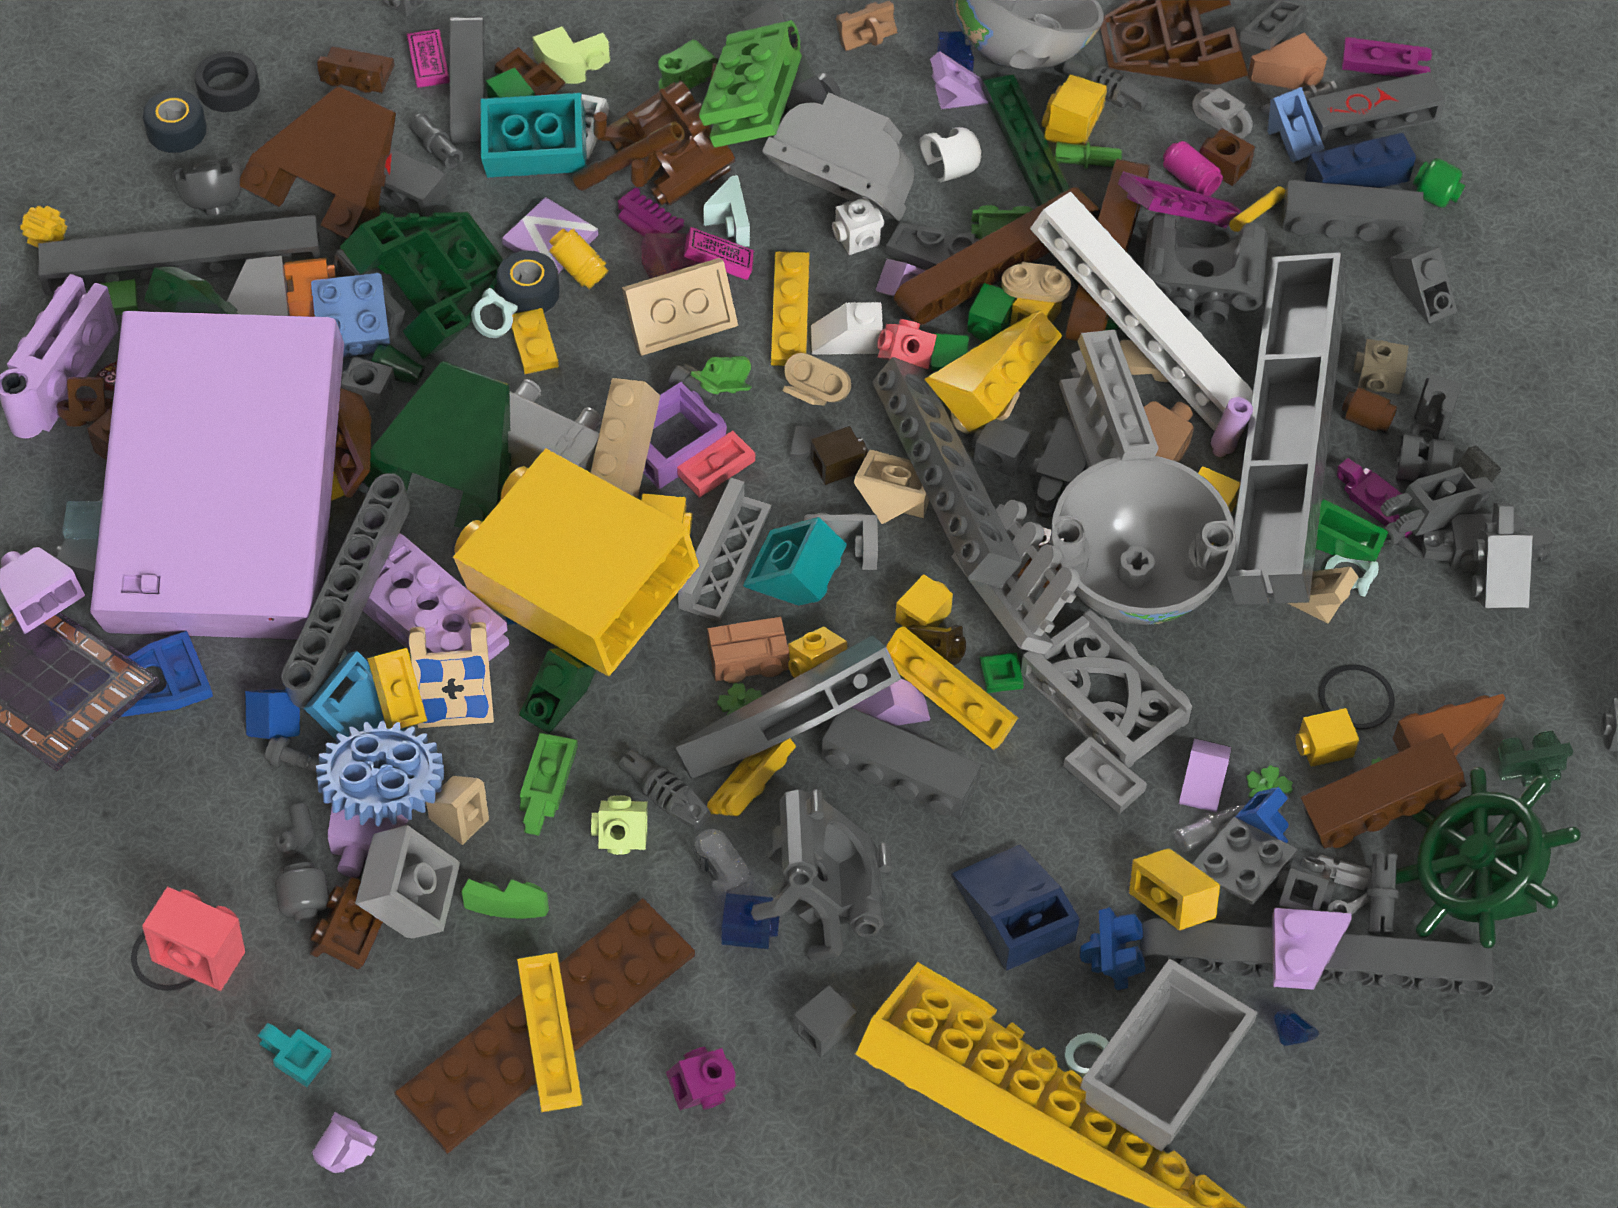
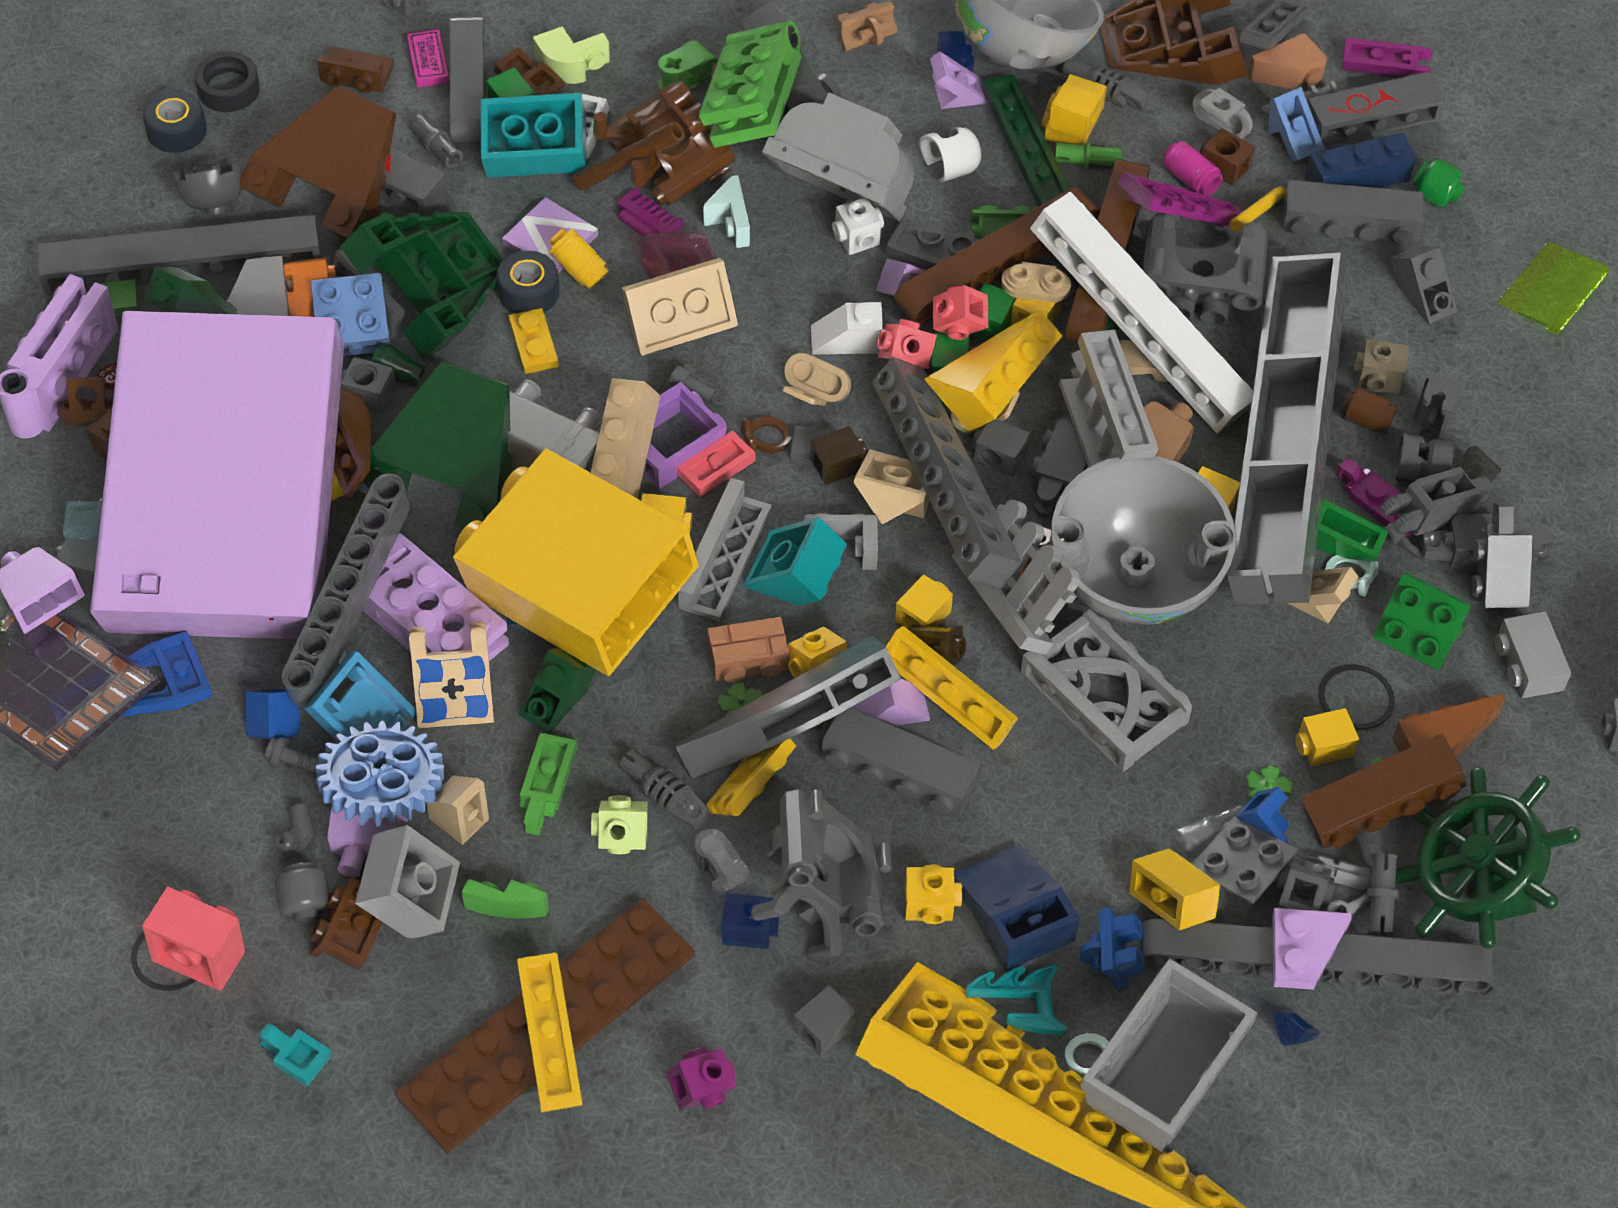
(43, 225): yellow gear -> none
(343, 1145): lavender piece -> none
(397, 688): yellow plate -> none
(508, 309): light aqua piece -> none
(706, 247): dark pink tile -> none
(724, 374): bright green hinge -> none
(749, 427): none -> reddish brown piece
(789, 306): yellow plate -> none
(931, 894): none -> yellow brick
(960, 312): none -> coral brick
(1001, 672): green tile -> none
(1034, 986): none -> teal piece
(1105, 774): light grey plate -> none
(1205, 775): lavender slope -> none
(1231, 426): lavender cylinder -> none
(1422, 621): none -> green bracket
(1532, 655): none -> light grey brick
(1545, 759): clear green hips -> none
(1554, 286): none -> clear neon green piece

